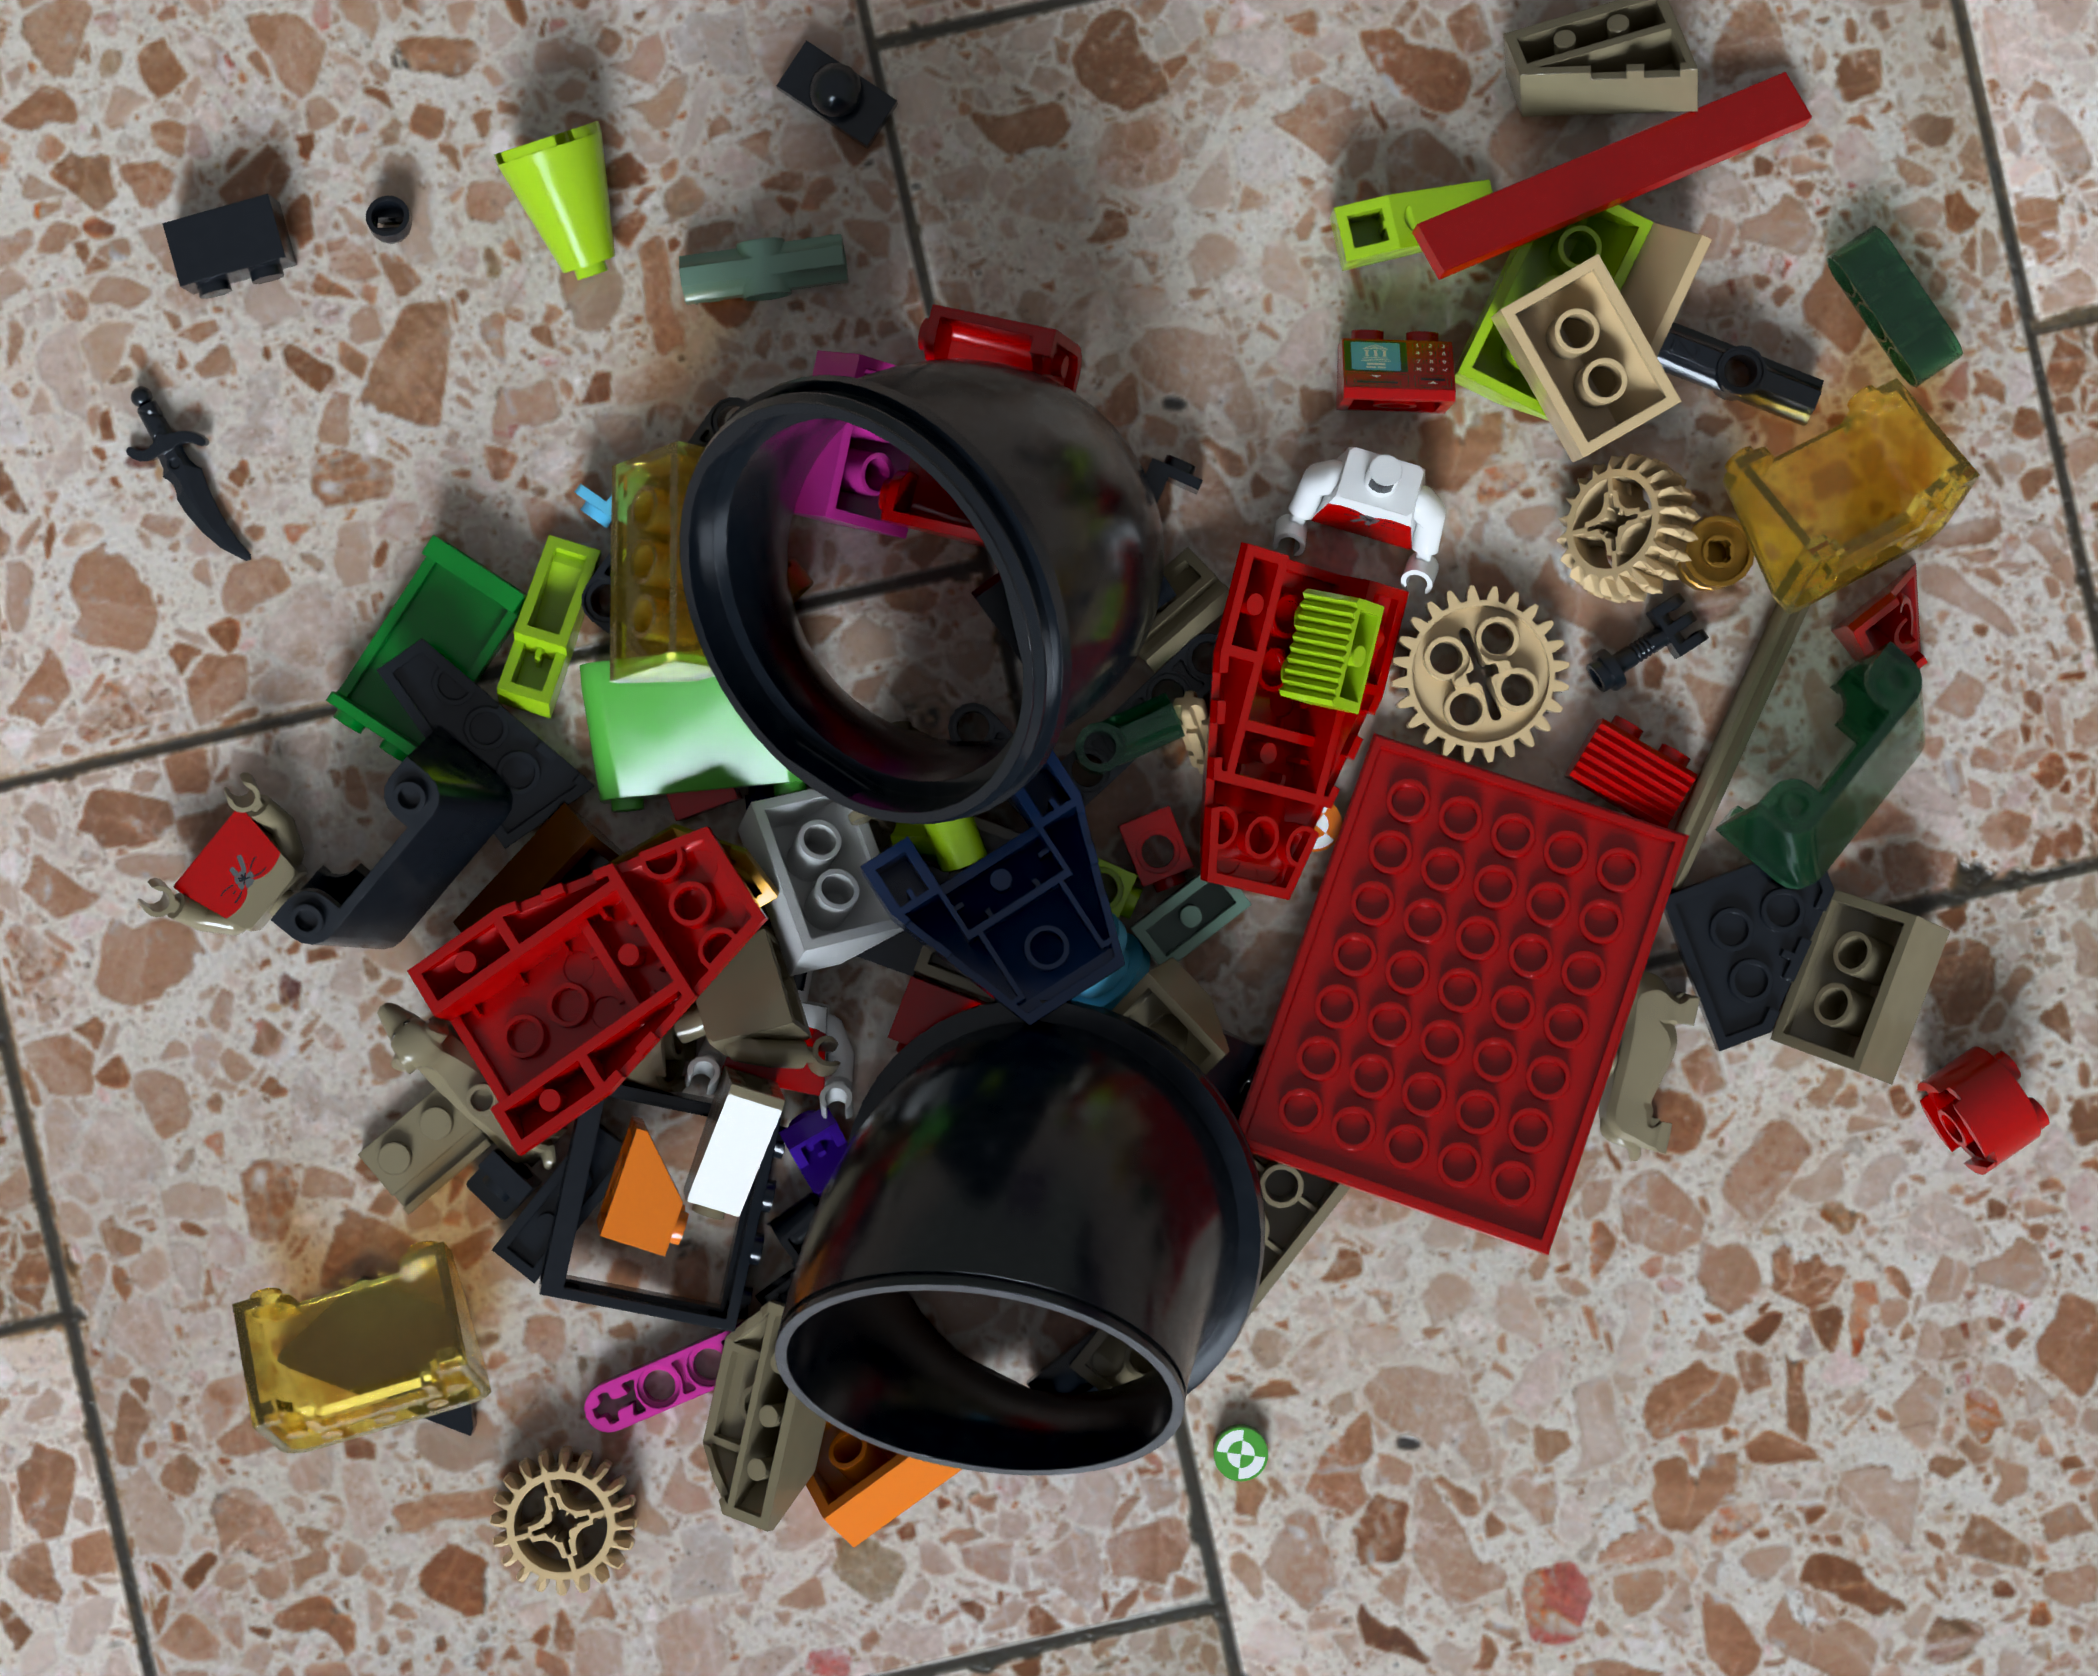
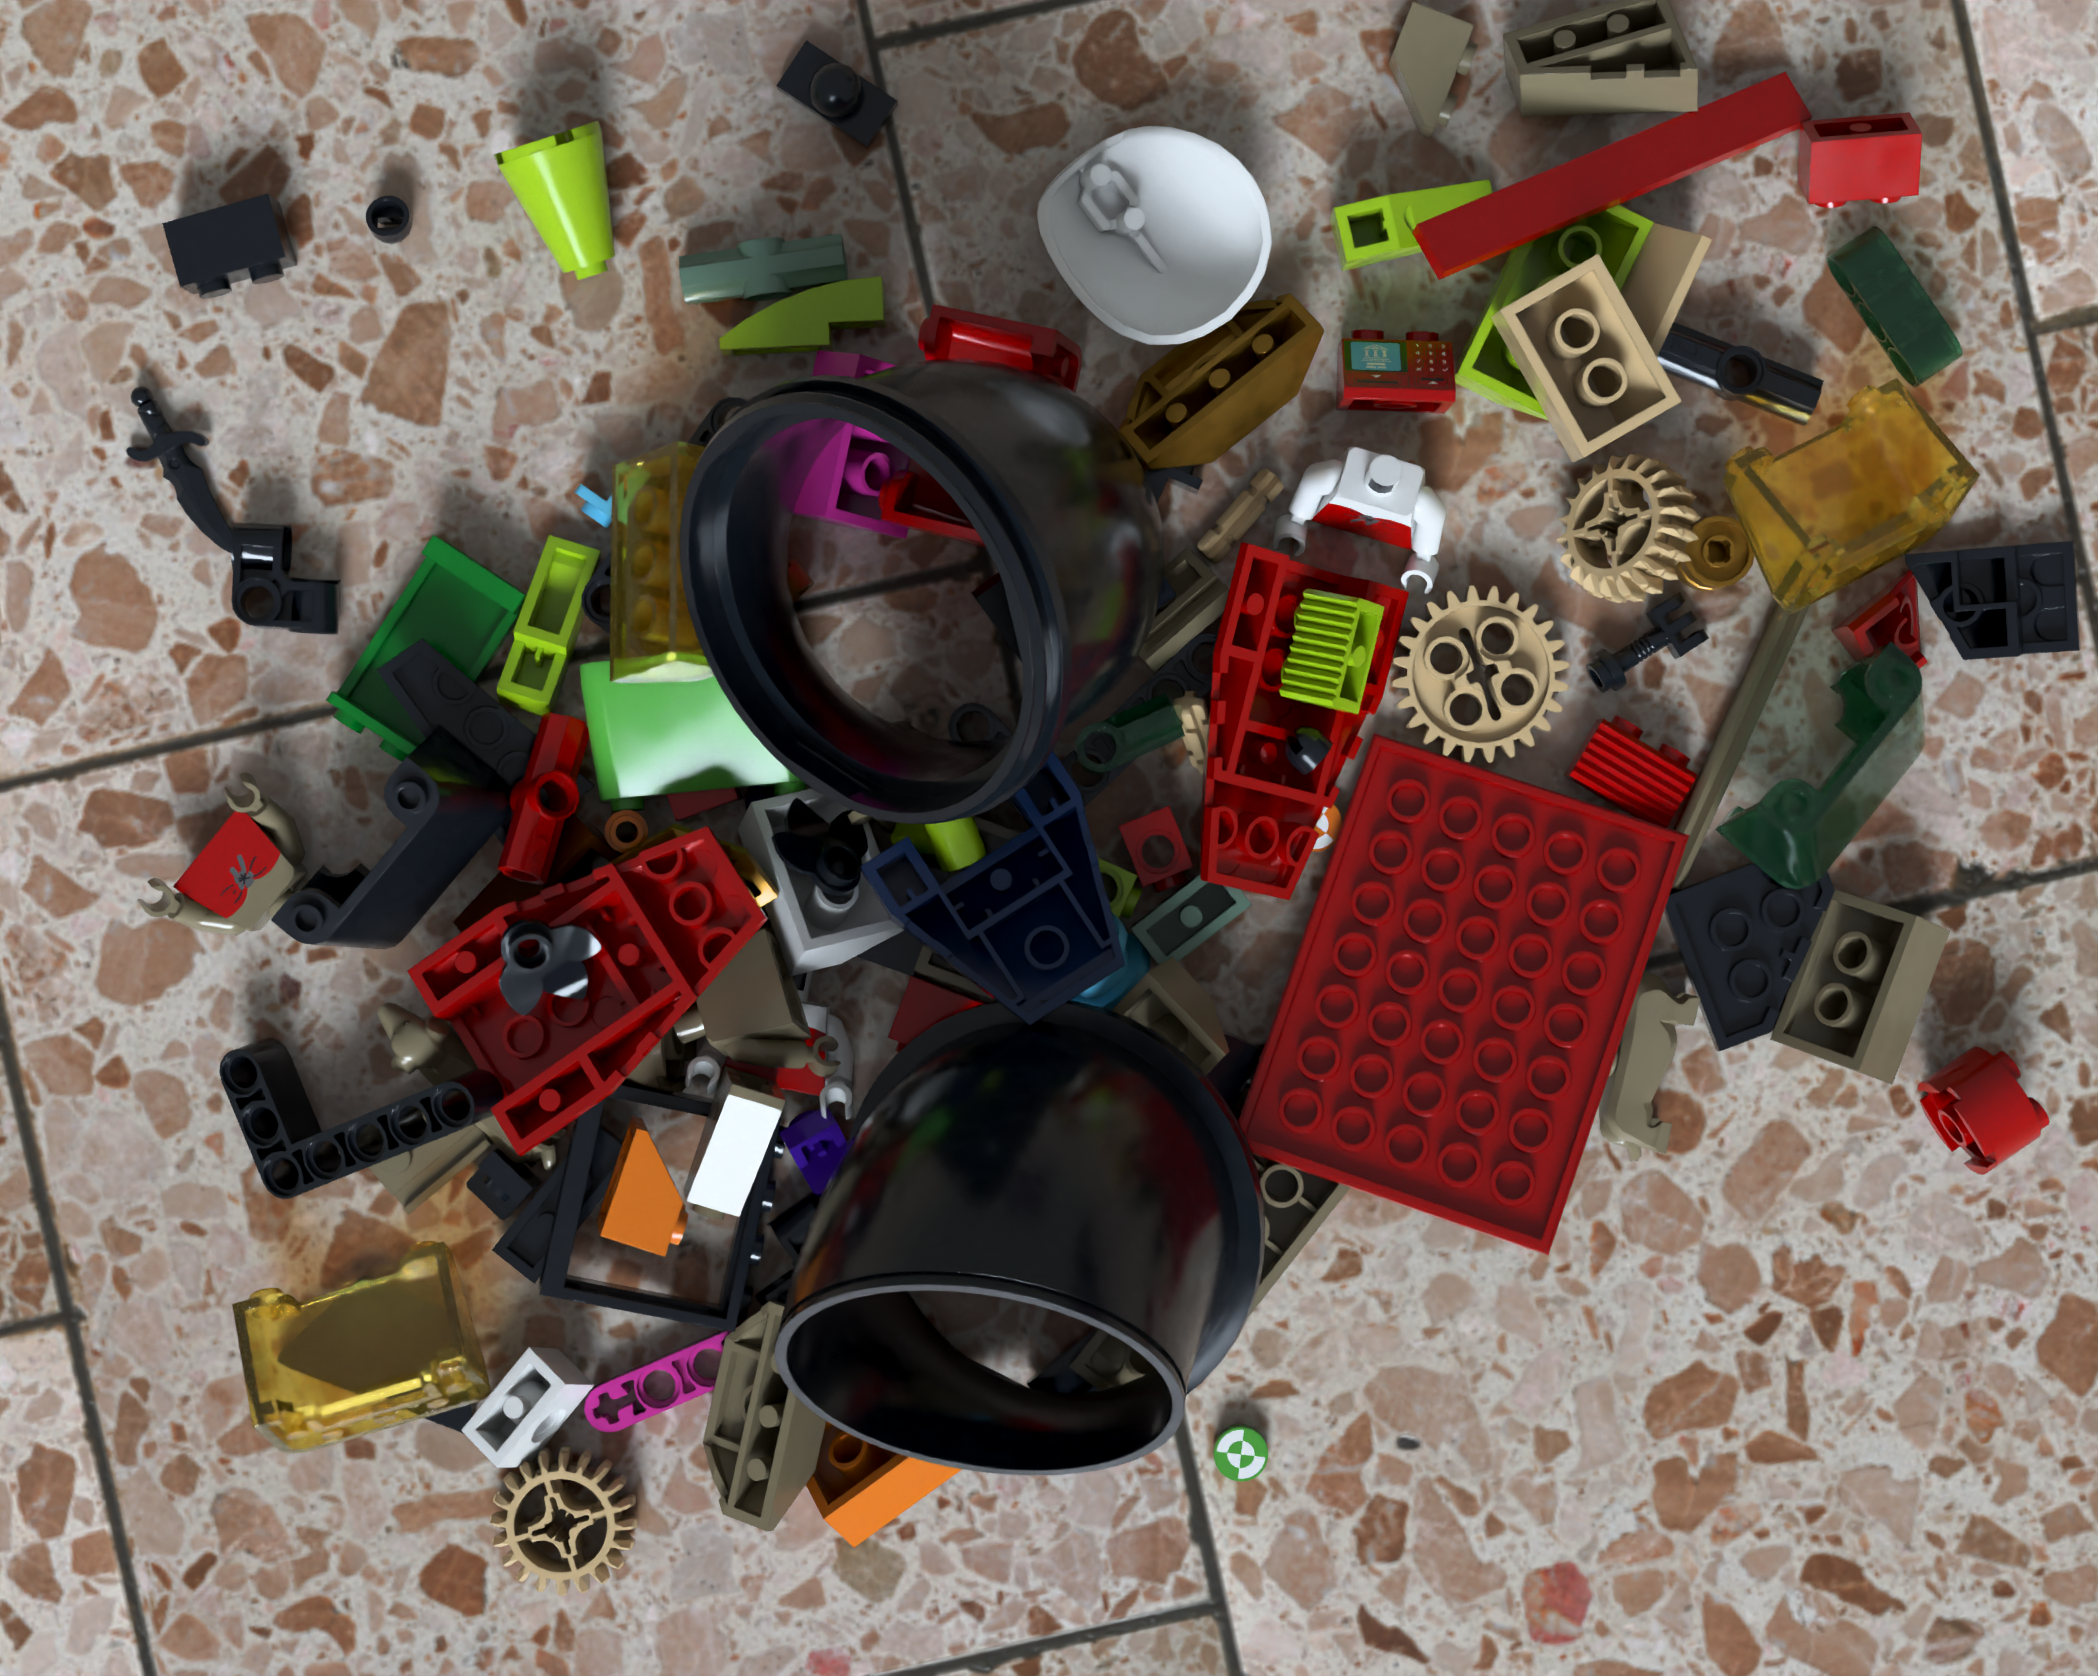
(263, 560): none -> black piece
(300, 1157): none -> black beam
(527, 1407): none -> white brick
(533, 828): none -> red piece
(548, 966): none -> black plate
(635, 839): none -> orange pin
(807, 319): none -> lime slope
(822, 849): none -> black plate
(1157, 233): none -> white piece
(1221, 384): none -> pearl gold wedge
(1240, 516): none -> tan axle
(1307, 748): none -> black hinge
(1426, 61): none -> dark tan slope
(1859, 159): none -> red brick
(2003, 598): none -> black slope

